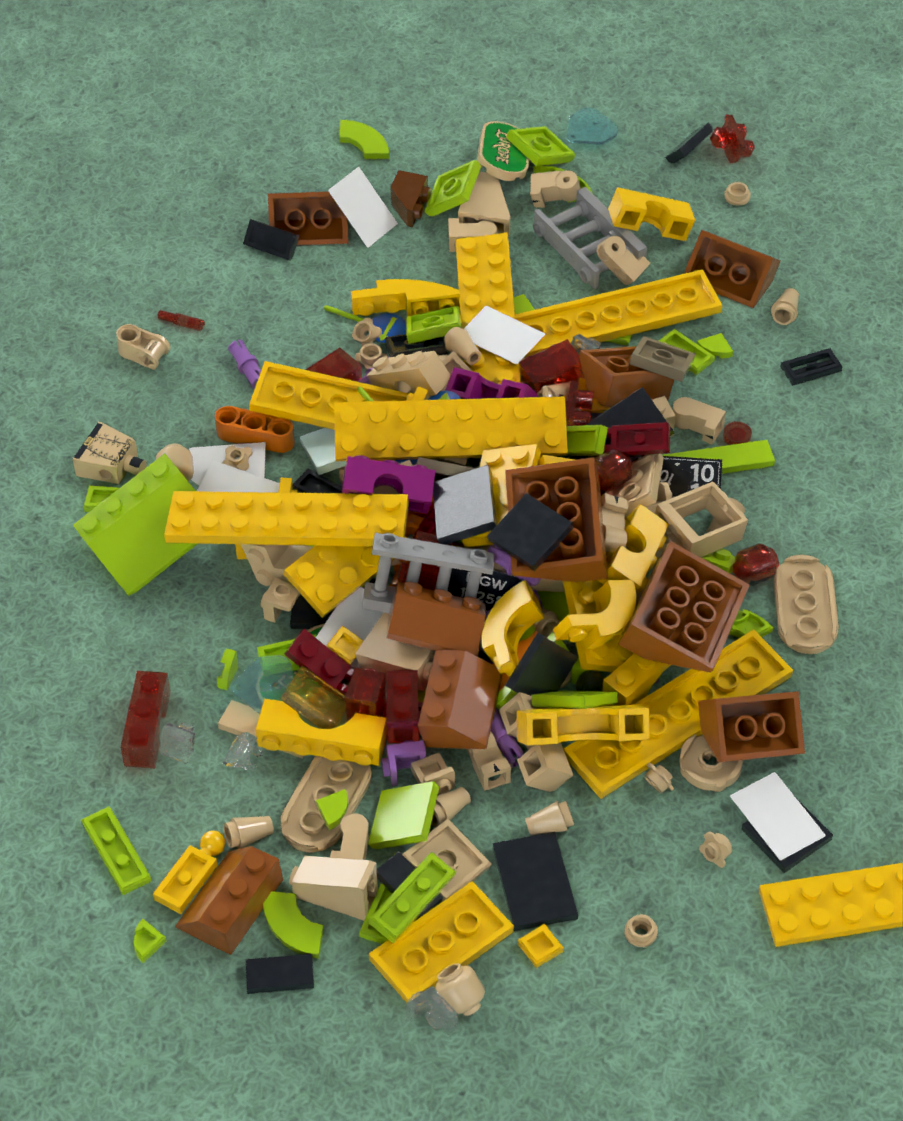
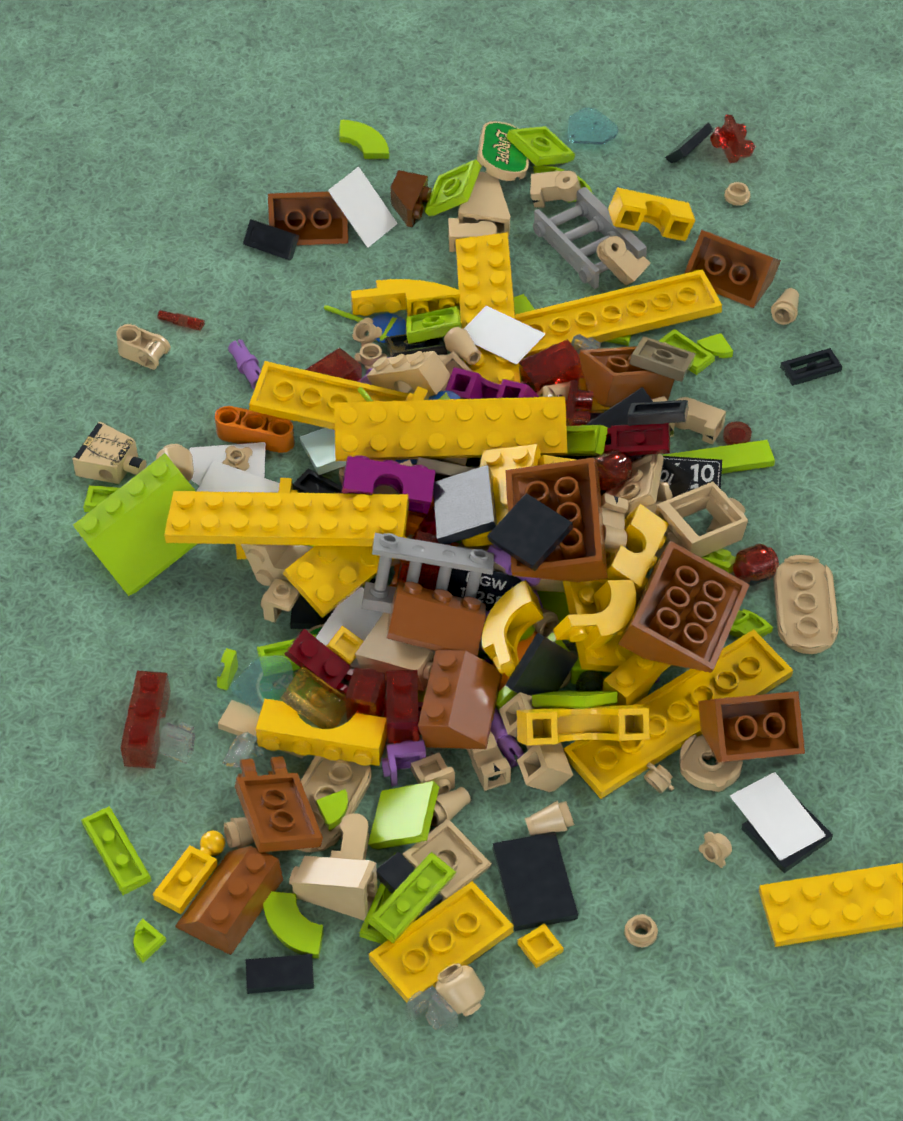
(276, 808): none -> dark orange tile
(658, 412): none -> black tile

